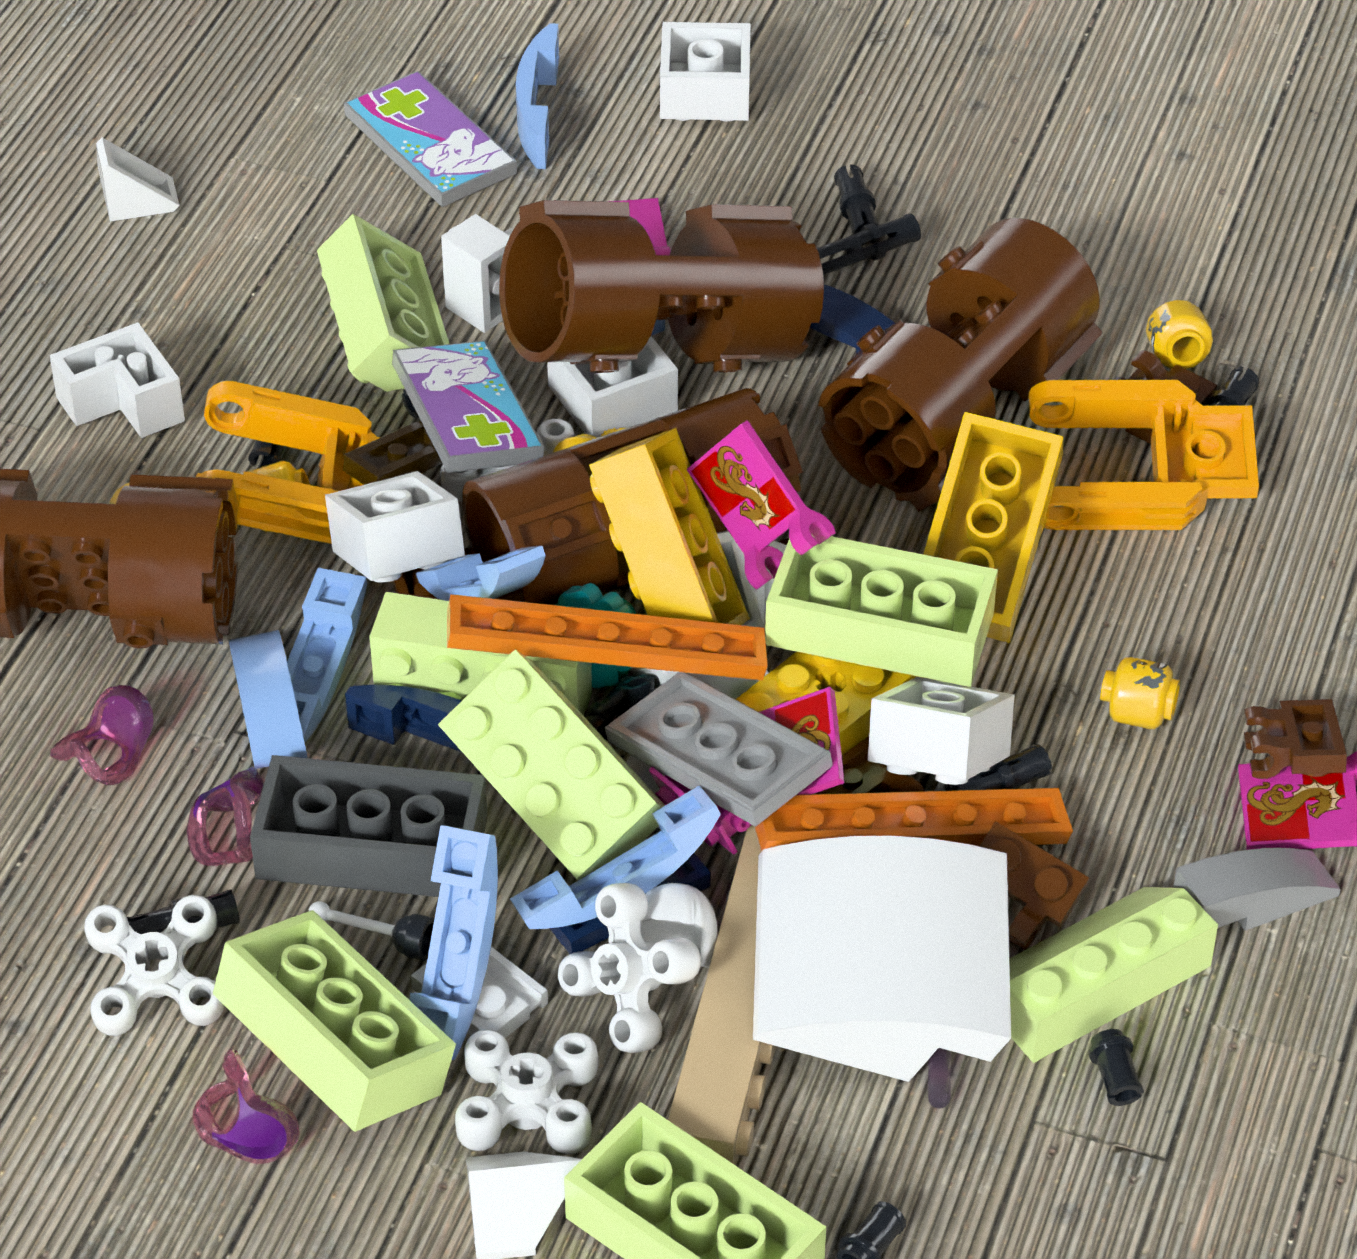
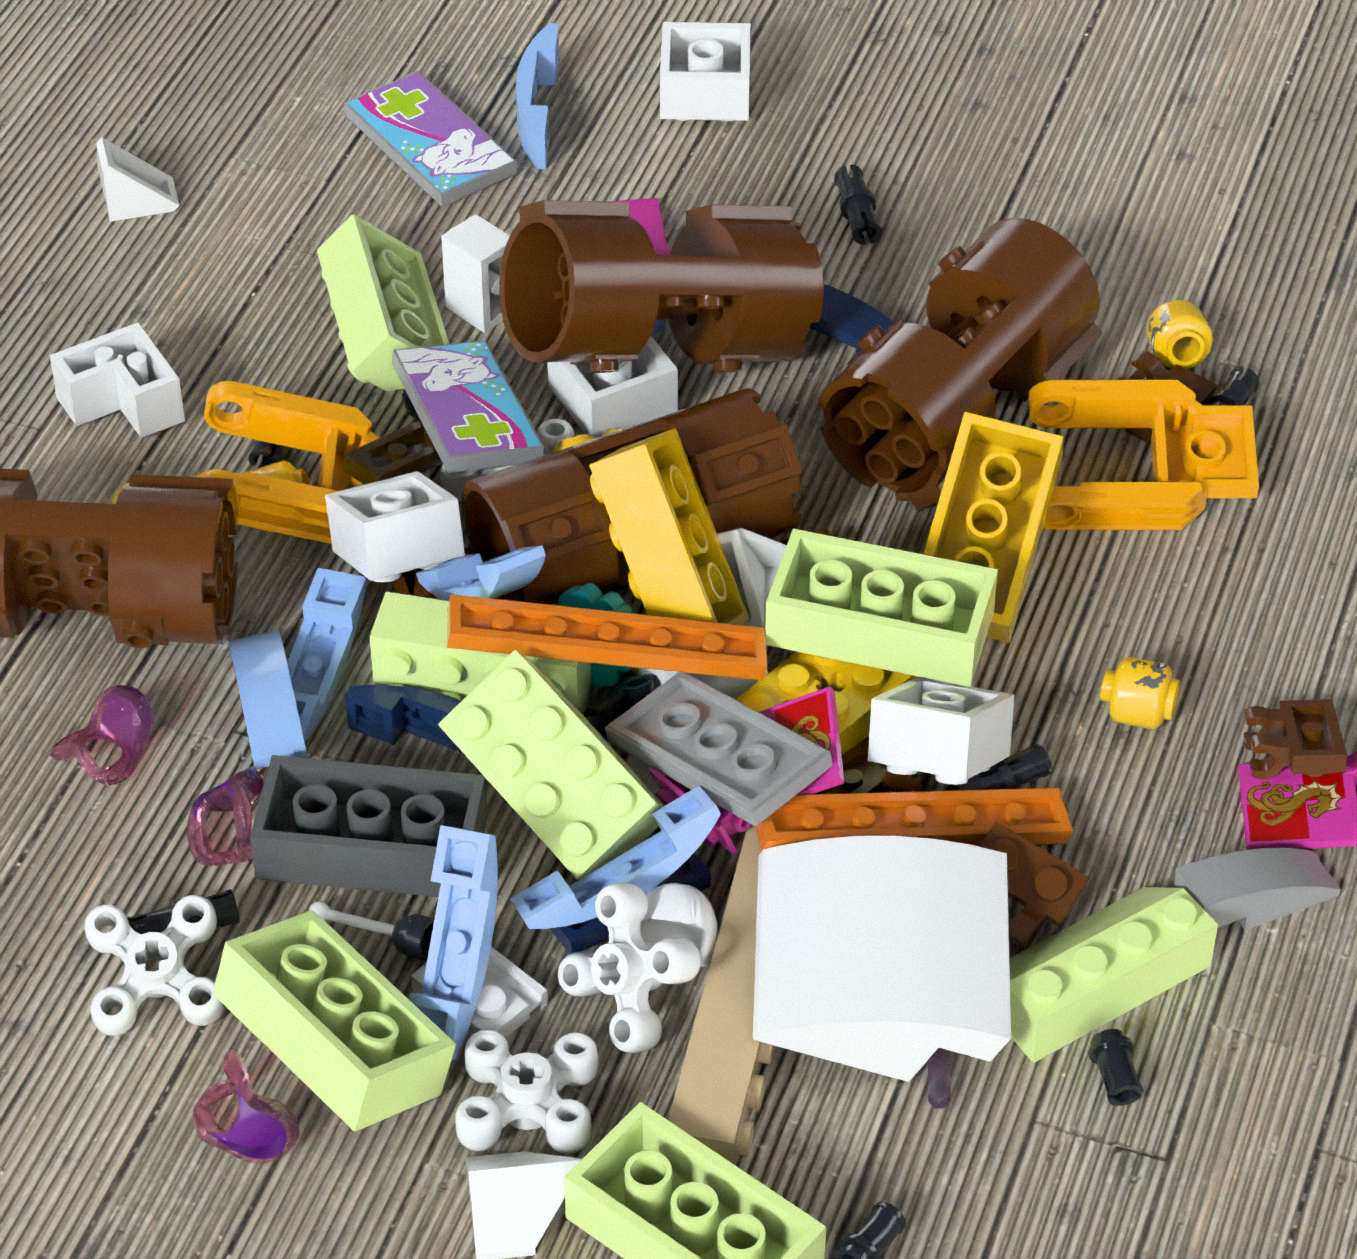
(756, 502): dark pink flag -> none
(899, 232): black pin -> none

